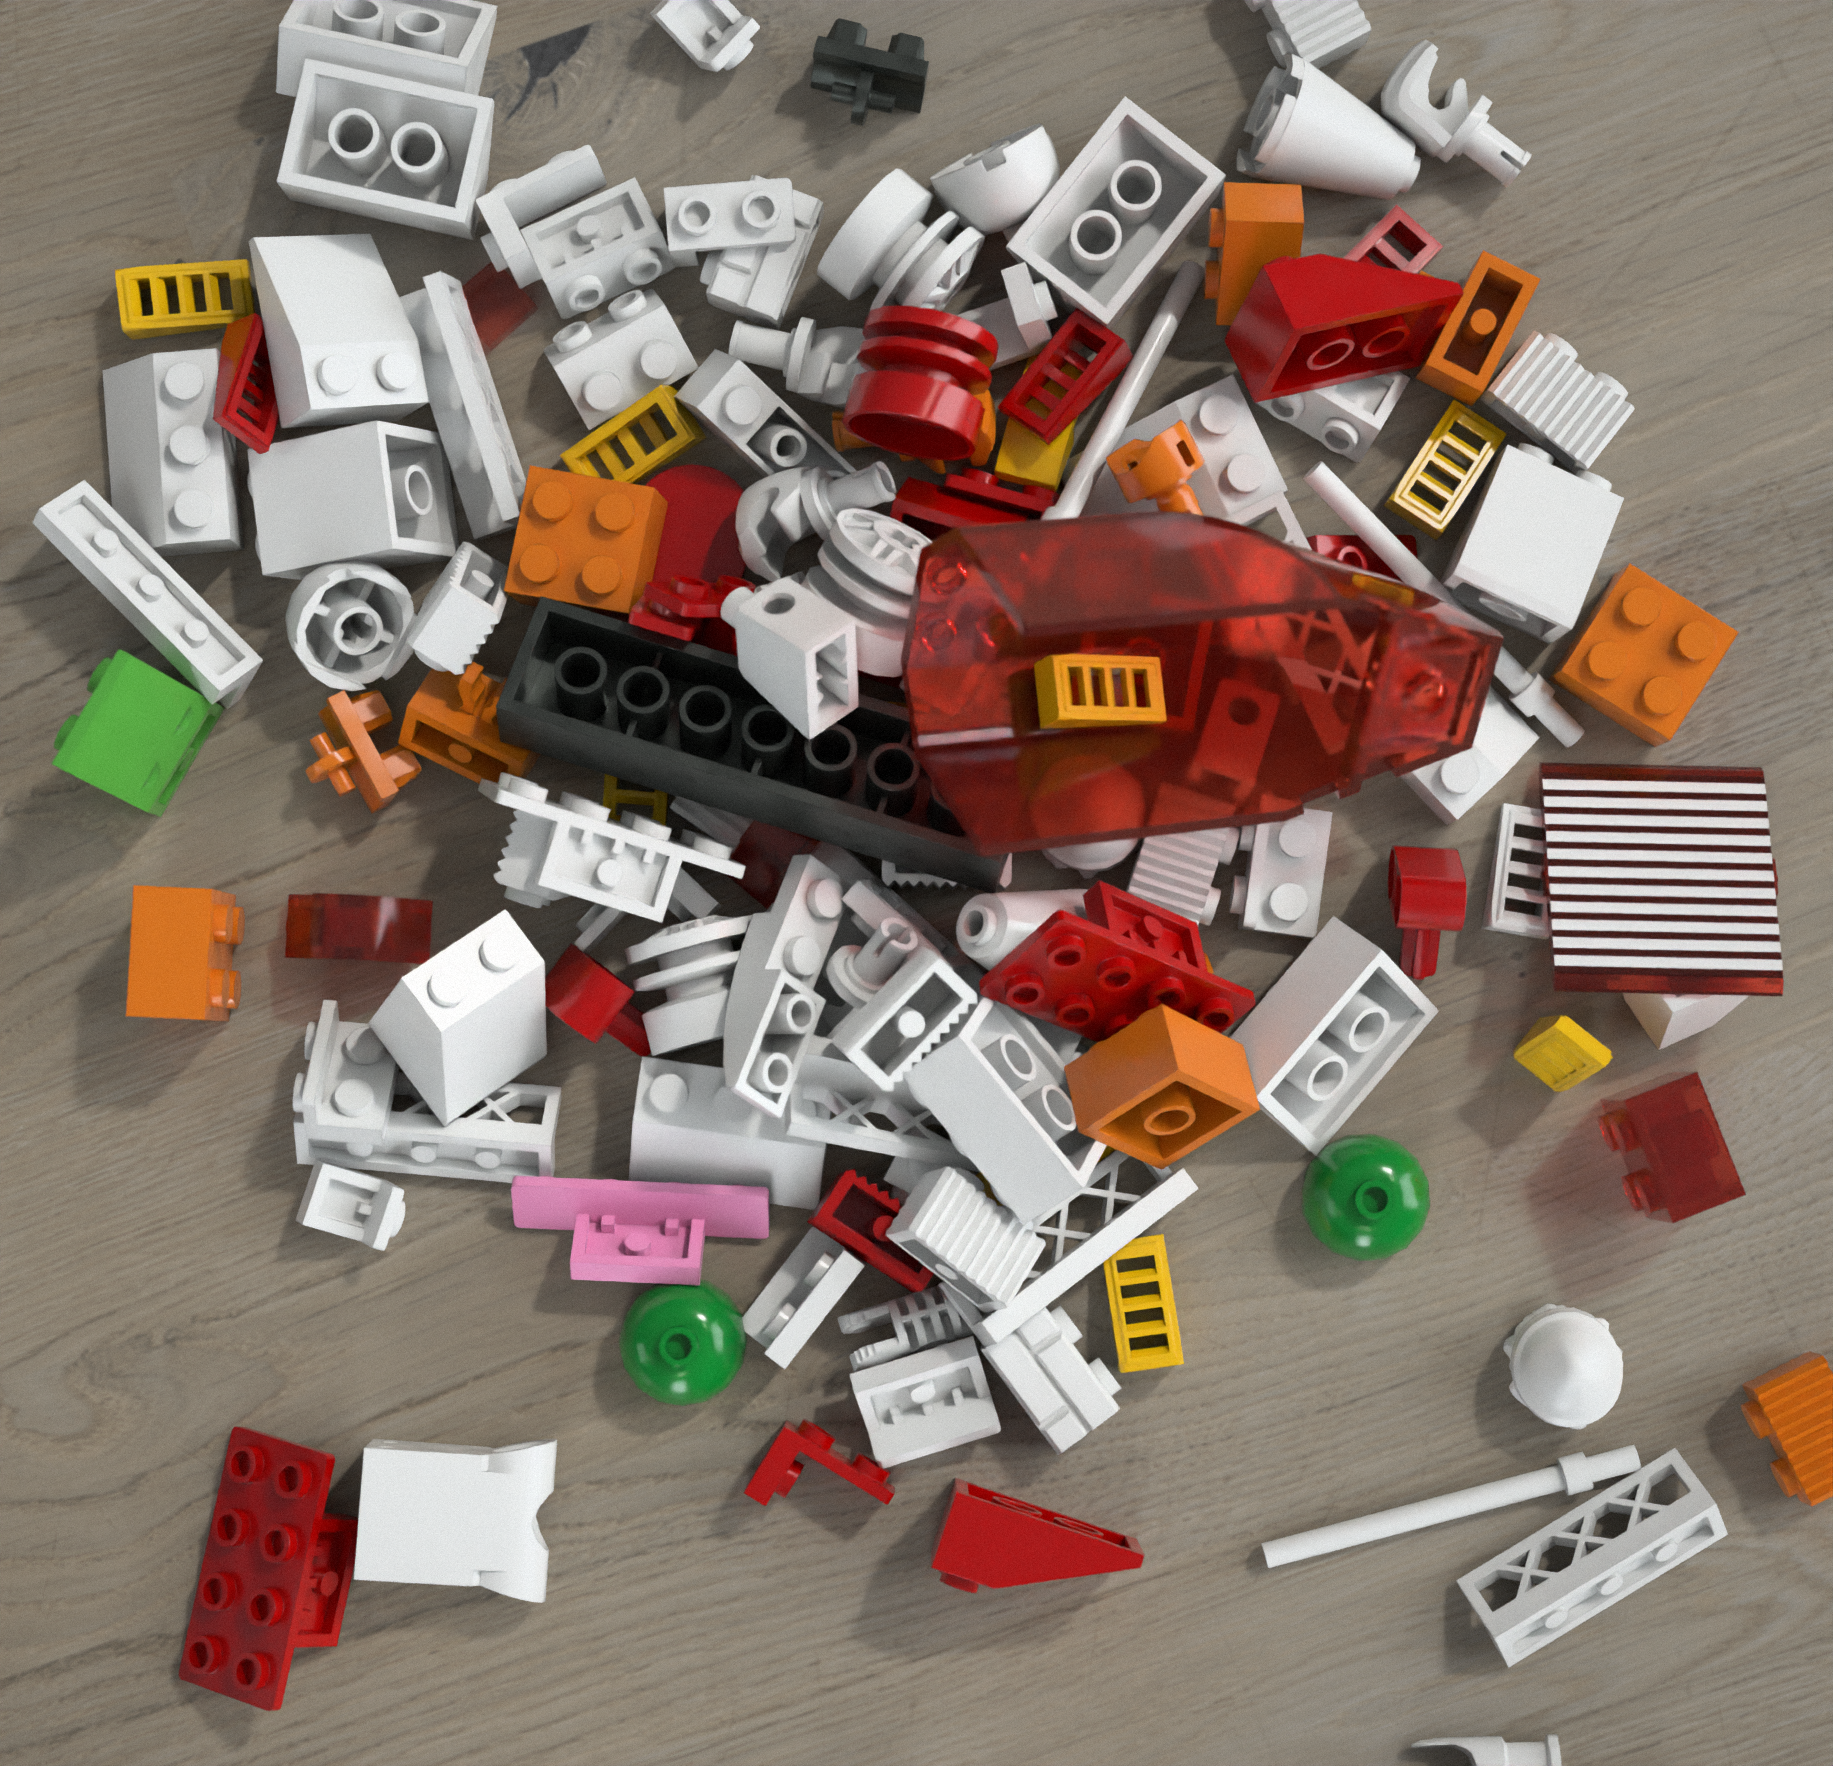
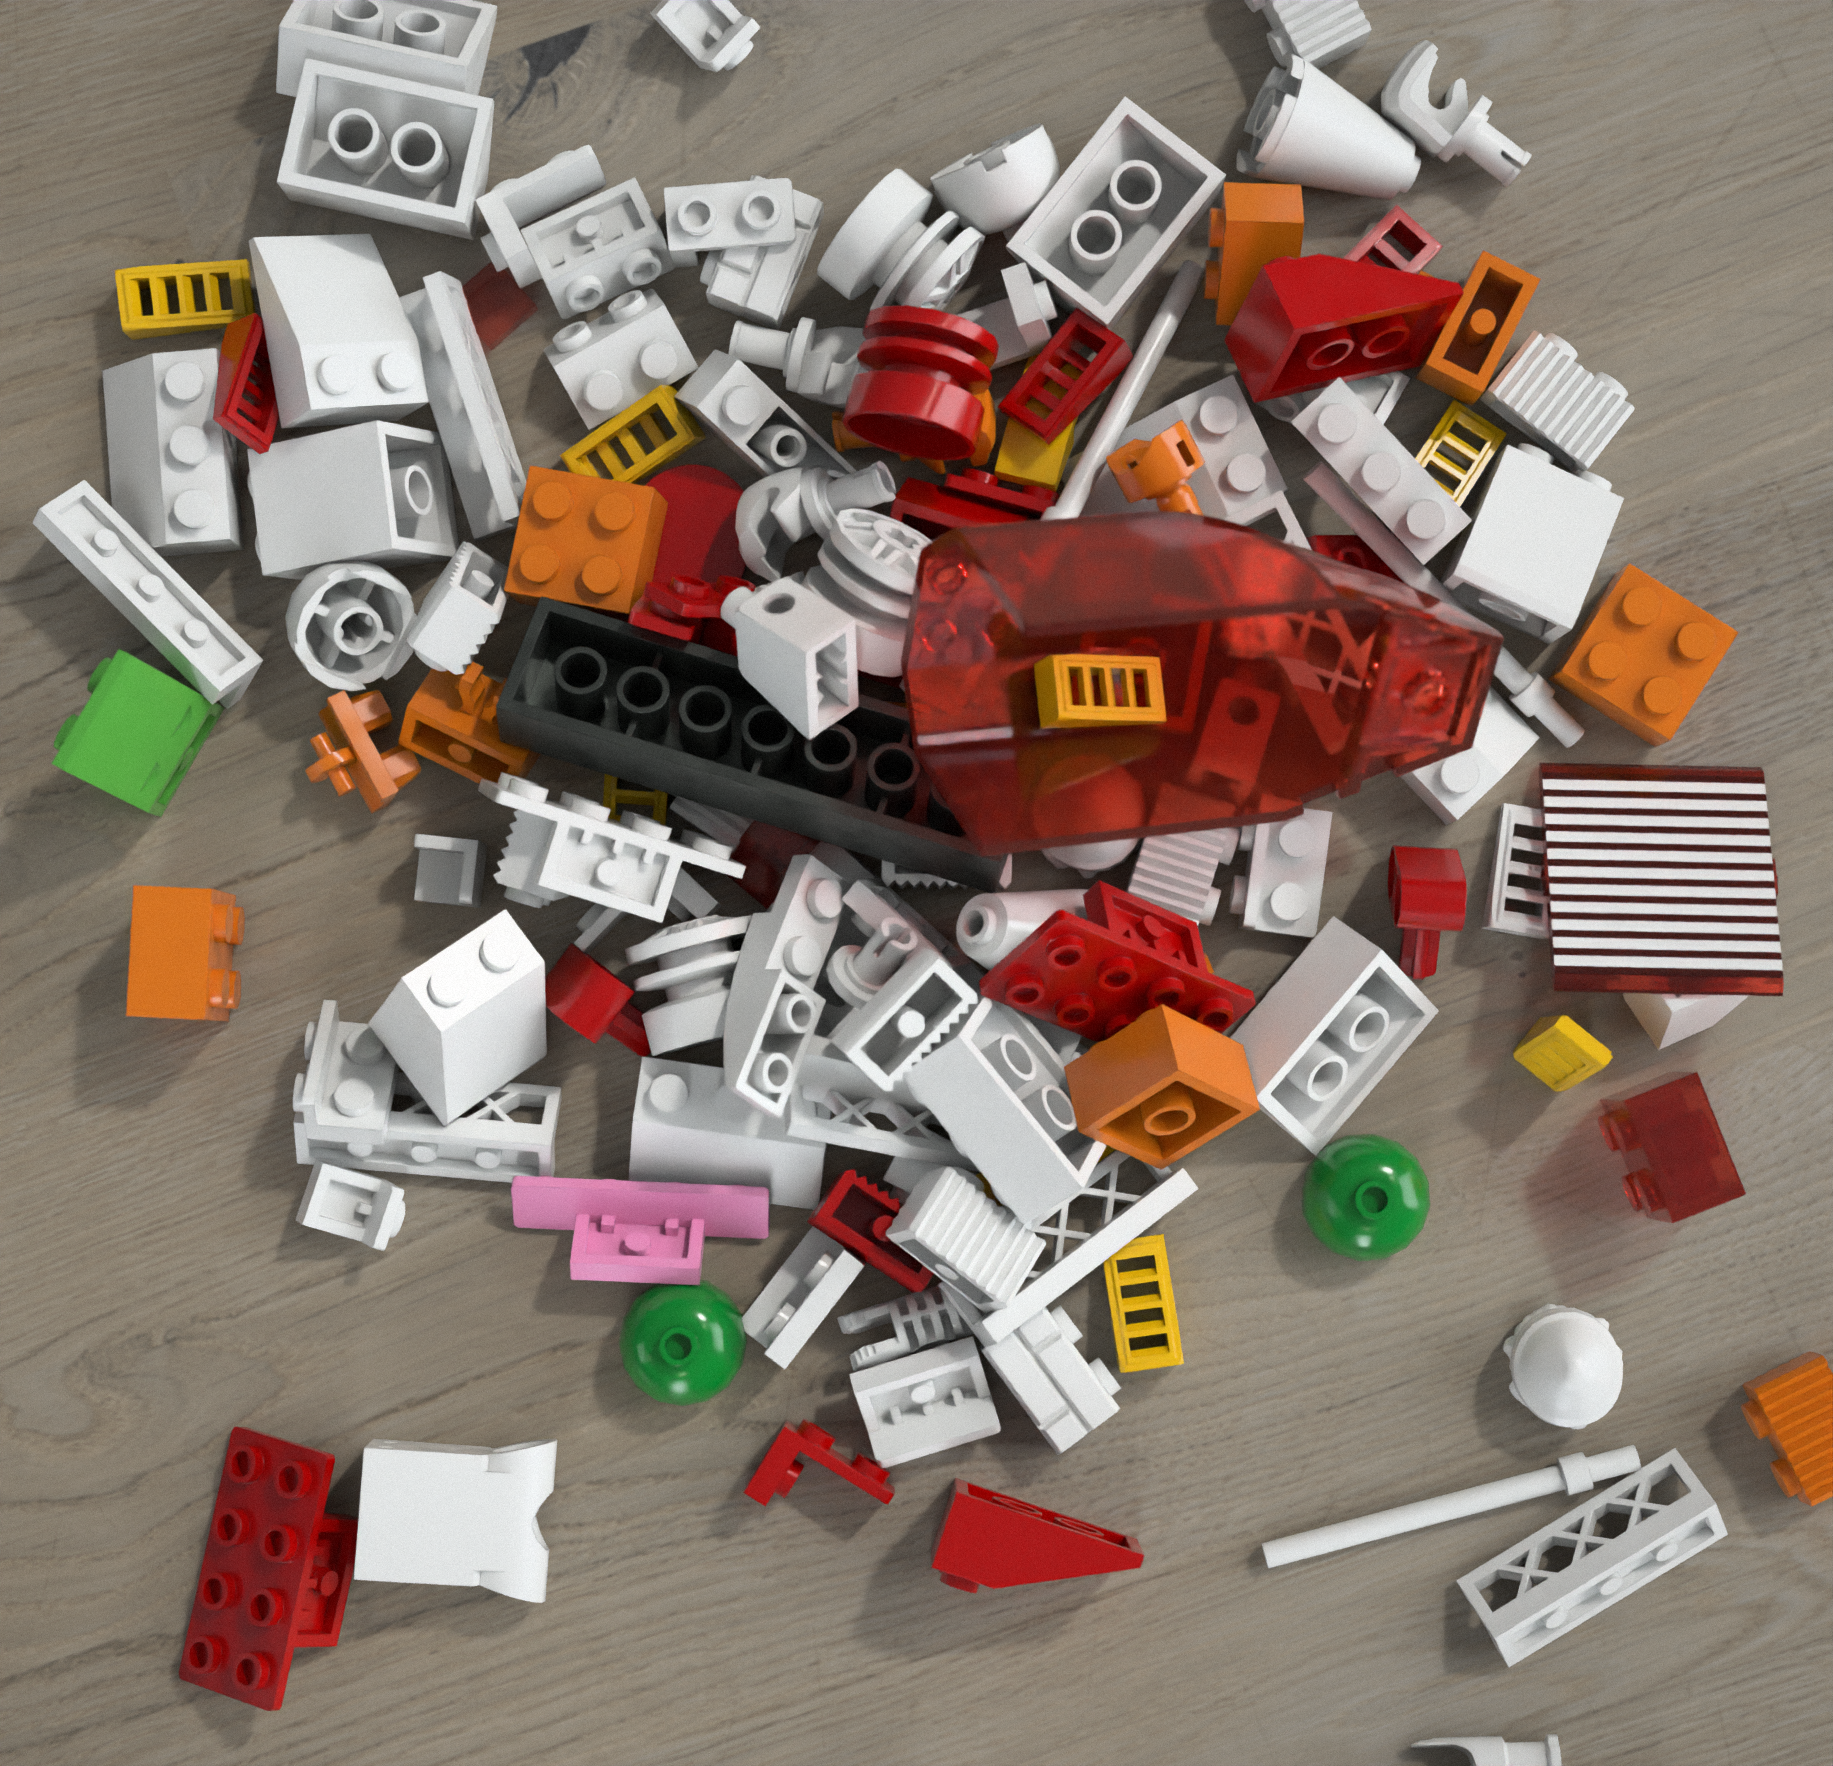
(358, 928): clear red brick -> none
(450, 870): none -> white panel
(868, 75): pearl dark grey hips -> none
(1381, 471): none -> white arch

